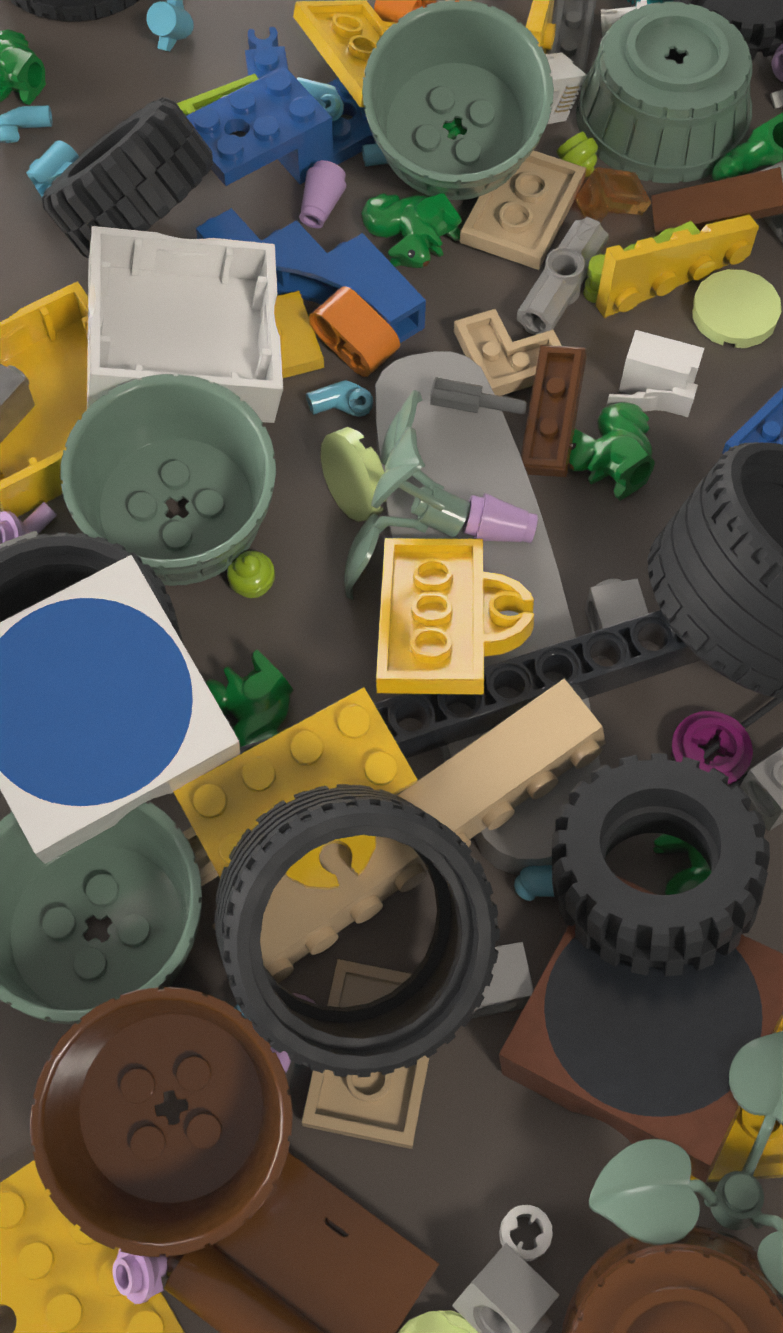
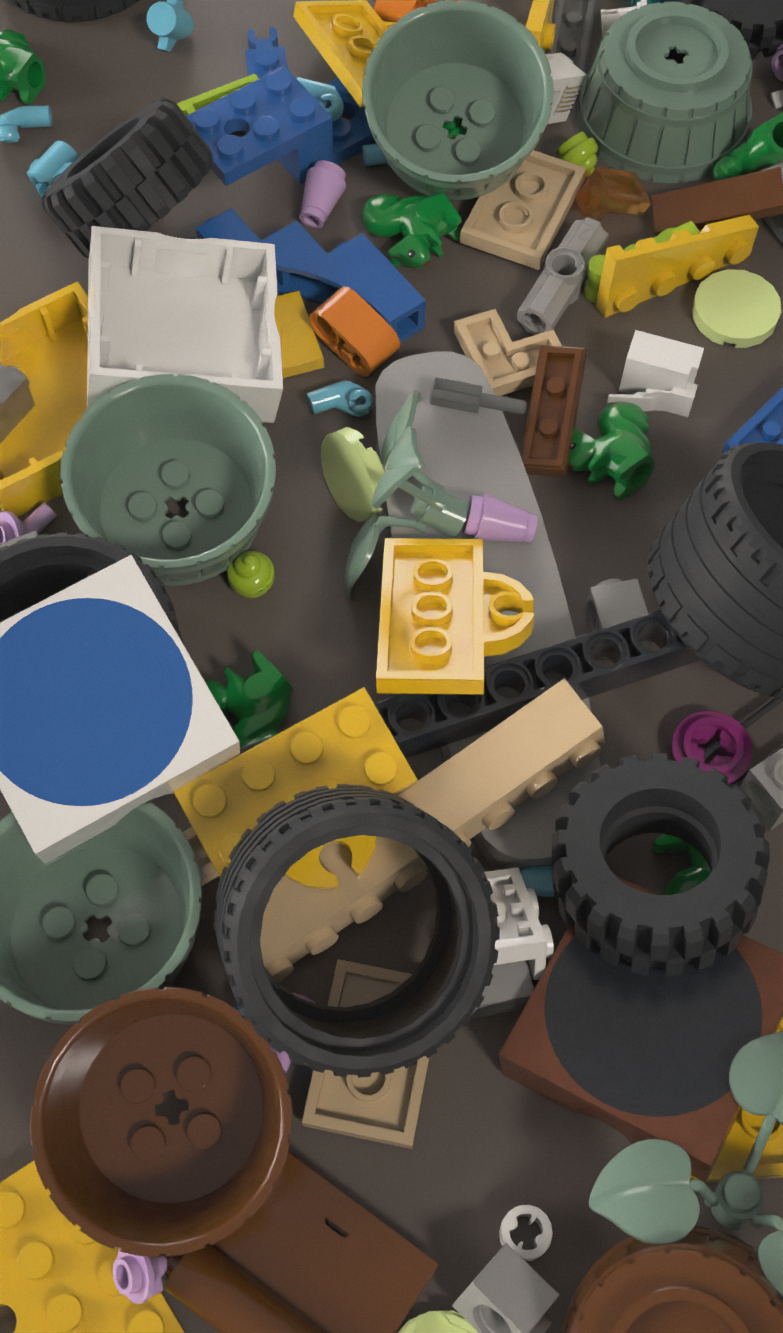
(520, 929): none -> white bracket

